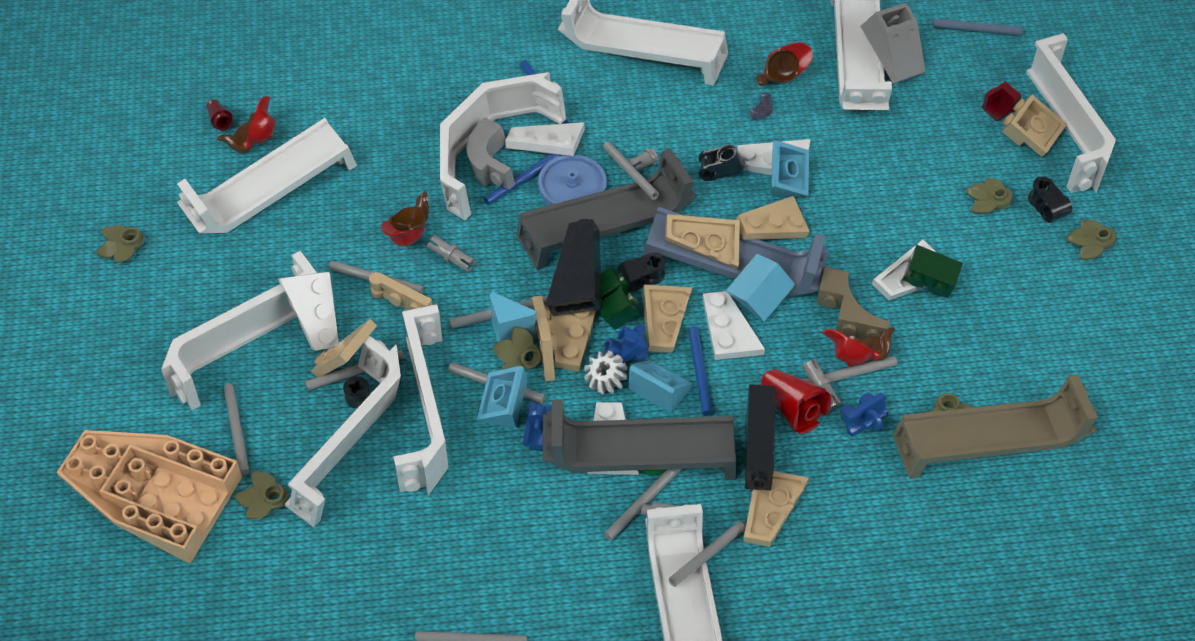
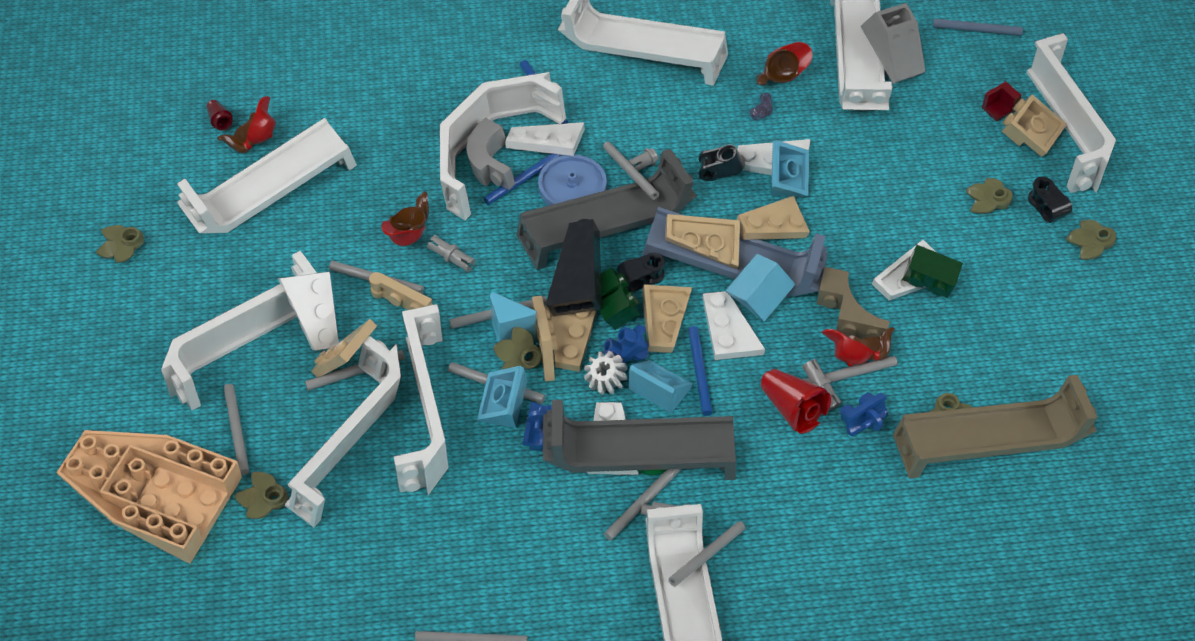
(353, 383): black wheel -> none
(759, 437): black slope -> none
(771, 508): tan wing -> none

